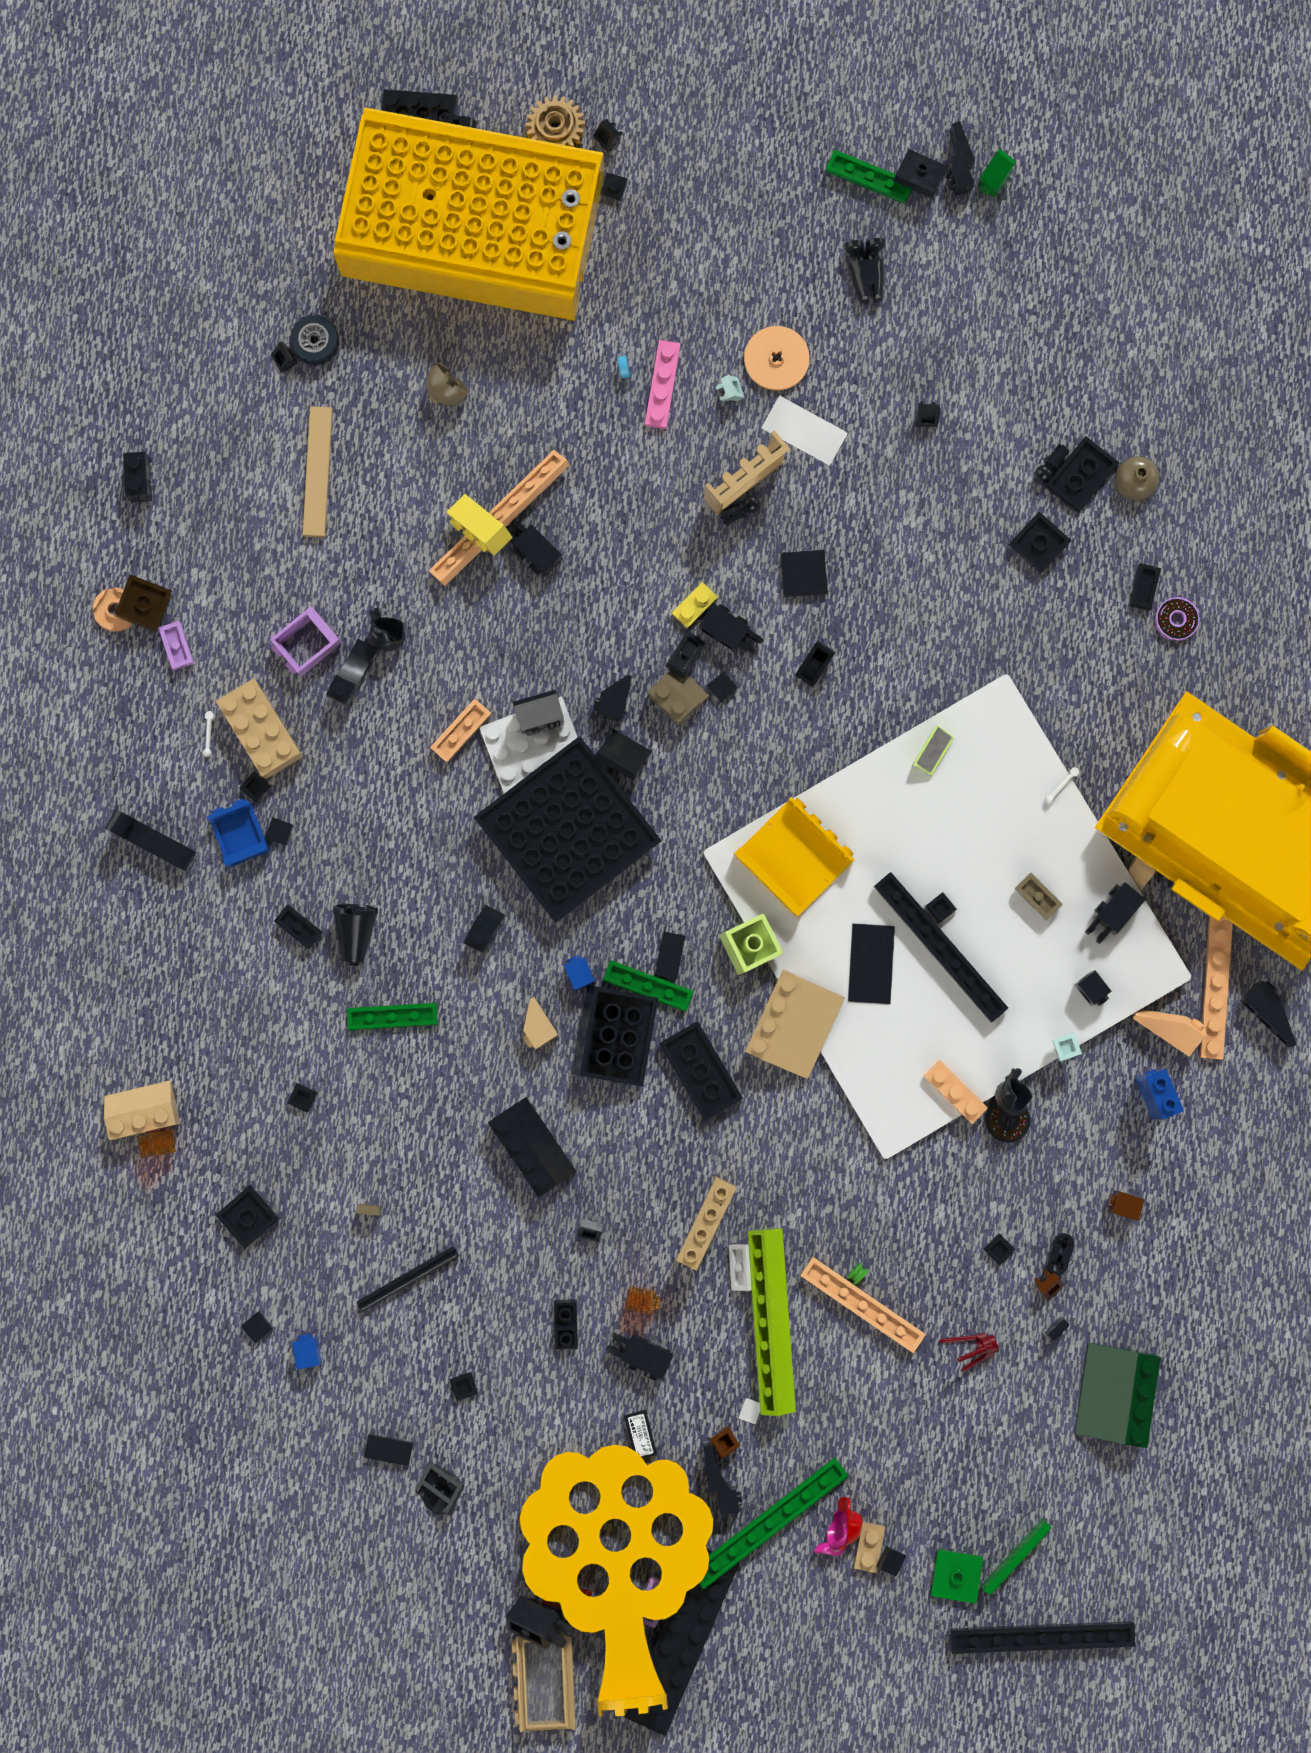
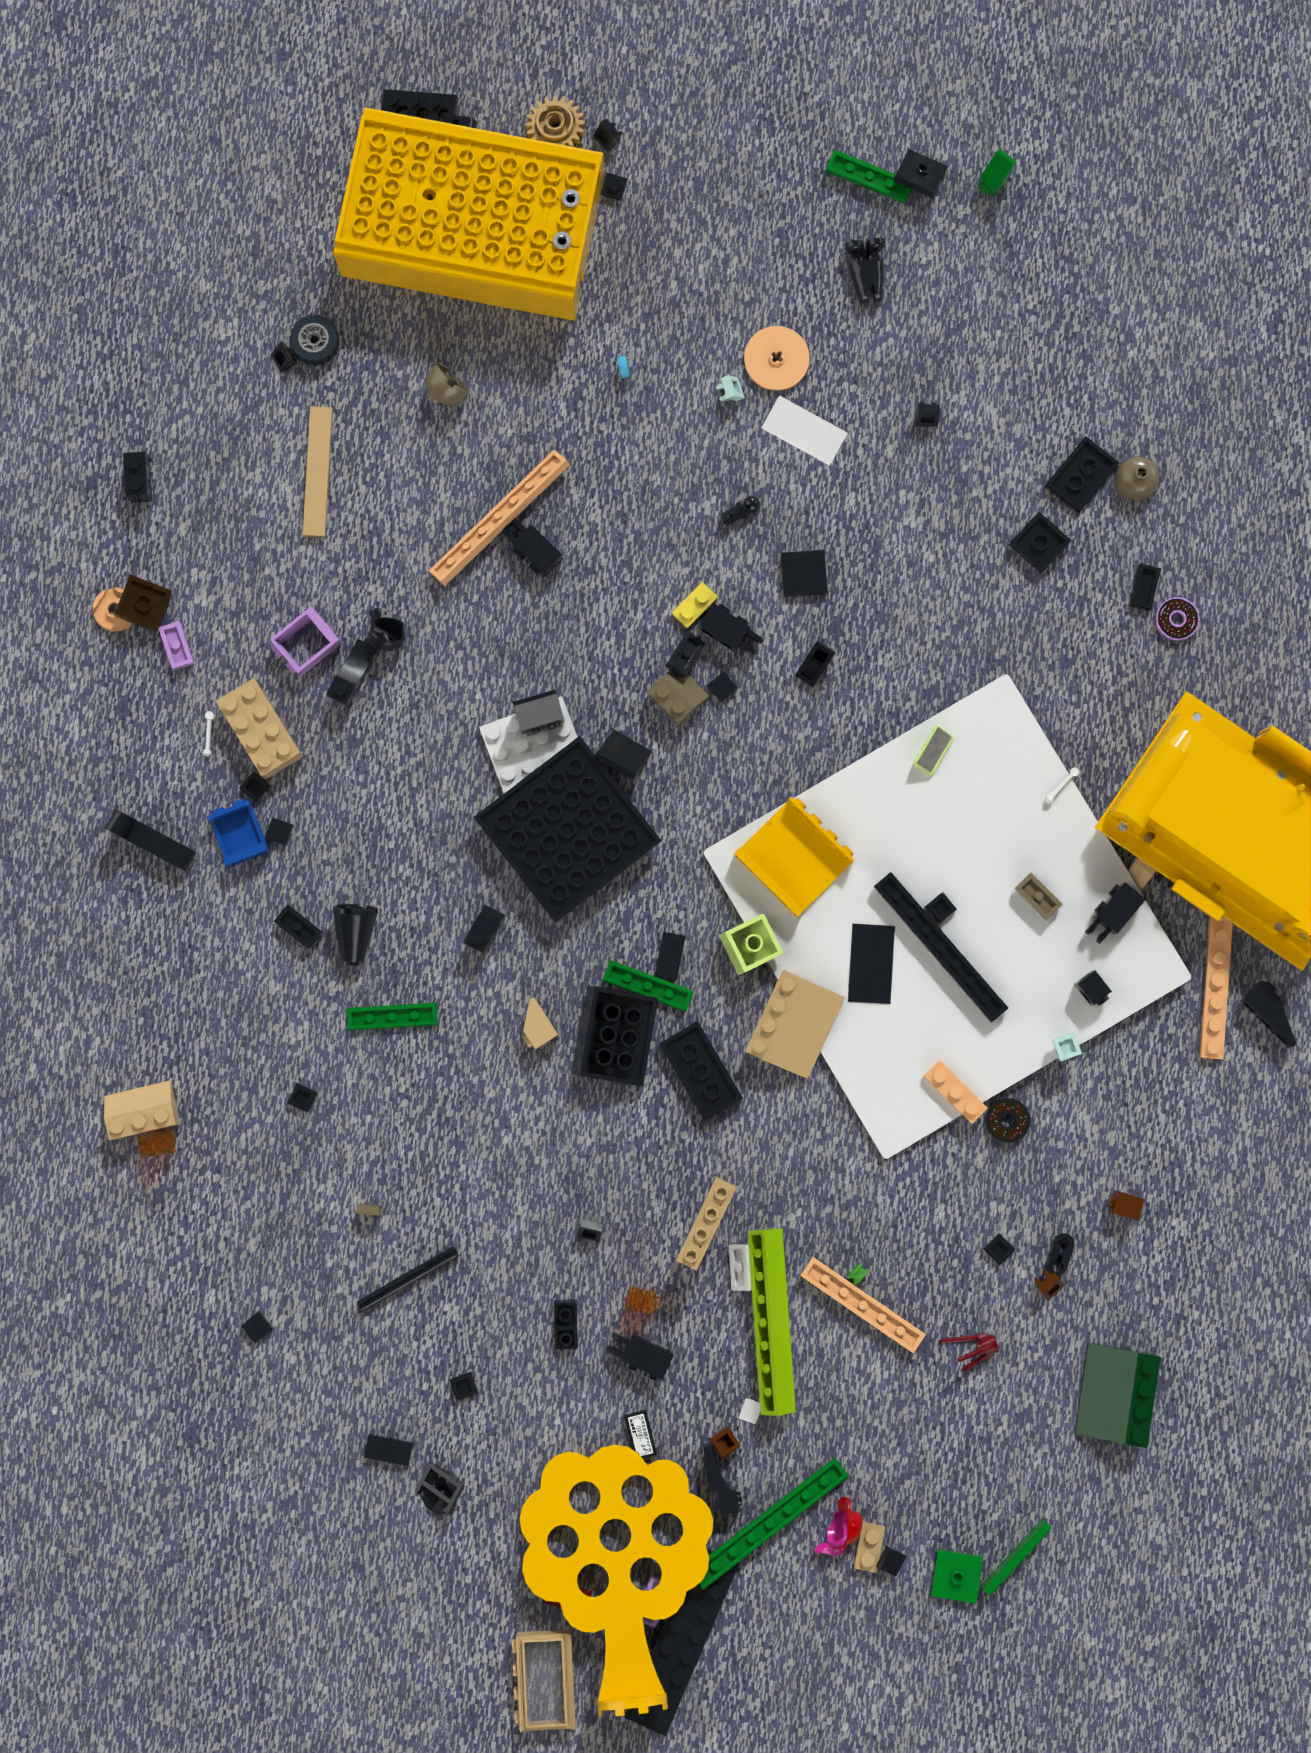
(247, 1216): black plate -> none
(306, 1351): blue brick -> none
(460, 730): light nougat plate -> none
(478, 525): light yellow brick -> none
(532, 1147): black slope -> none
(537, 1623): black hinge -> none
(579, 972): blue brick -> none
(614, 700): black slope -> none
(662, 384): bright pink plate -> none
(748, 476): tan window -> none
(960, 177): black slope -> none
(1012, 1094): black hat -> none
(1042, 1637): black plate -> none
(1044, 472): black pin -> none
(1057, 1328): black tile -> none
(1159, 1094): blue panel -> none
(1174, 1029): light nougat slope -> none

